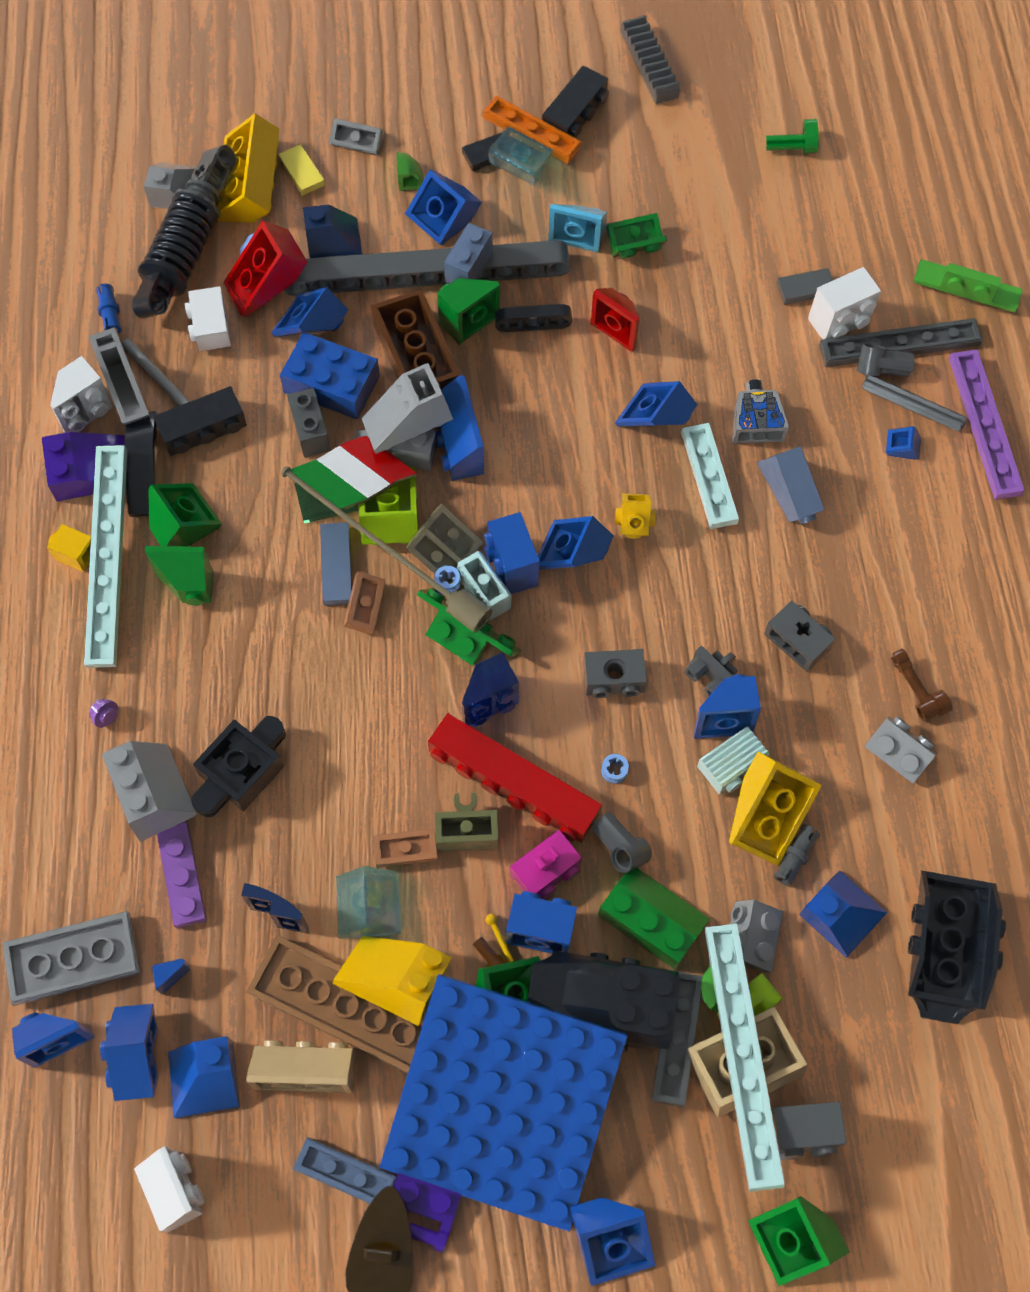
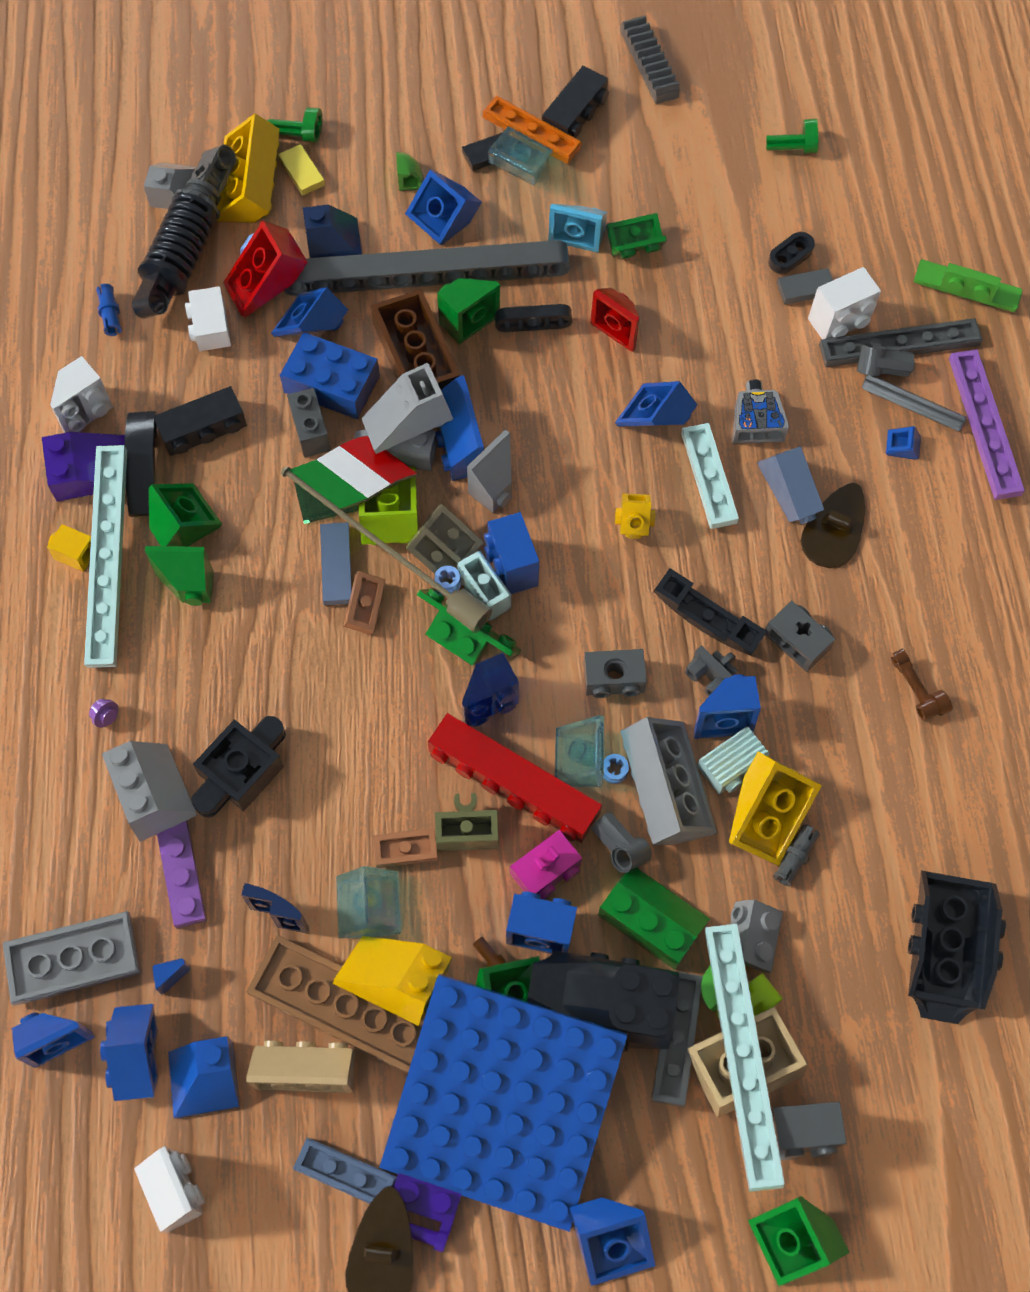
(118, 376): light grey slope -> none
(154, 372): light grey bar -> none
(308, 129): none -> green piece
(356, 136): light grey slope -> none
(469, 254): sand blue brick -> none
(491, 474): none -> light grey slope
(491, 919): yellow hinge -> none
(574, 543): blue slope -> none
(580, 752): none -> clear light blue slope
(667, 781): none -> light grey slope
(708, 616): none -> black slope
(789, 254): none -> black plate
(838, 528): none -> dark brown shield
(842, 913): blue slope -> none
(902, 748): light grey bracket -> none

